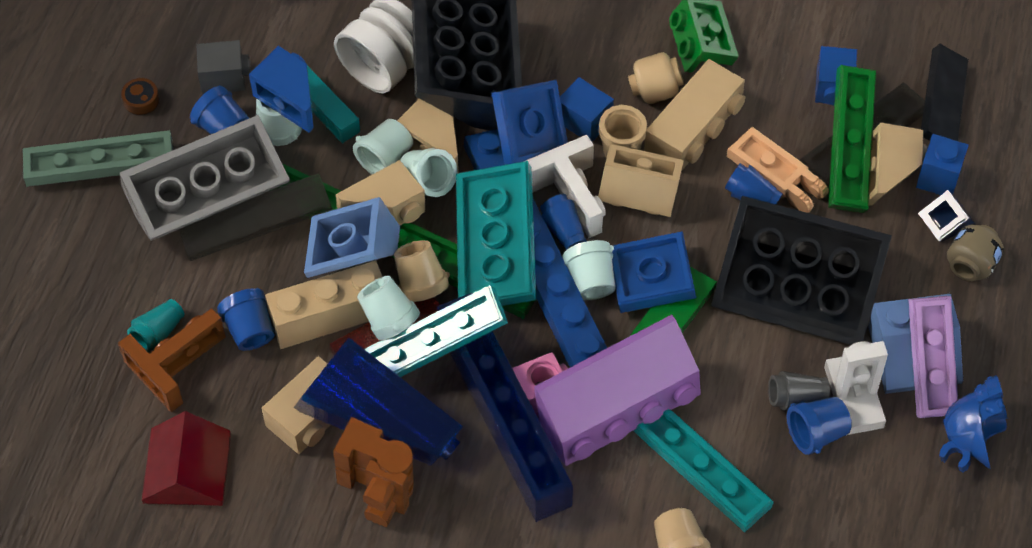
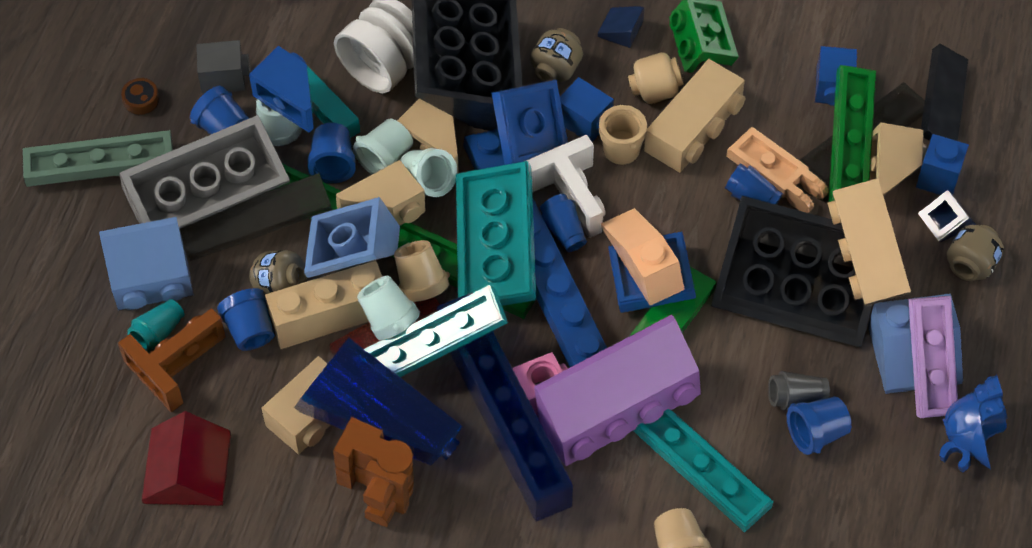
(146, 263): none -> medium blue slope
(277, 270): none -> dark tan head
(332, 153): none -> blue piece
(556, 55): none -> dark tan head
(591, 268): light aqua piece -> none
(622, 25): none -> dark blue slope
(640, 180): tan brick -> none
(645, 255): none -> light nougat slope
(856, 382): white bracket -> none
(869, 242): none -> tan brick

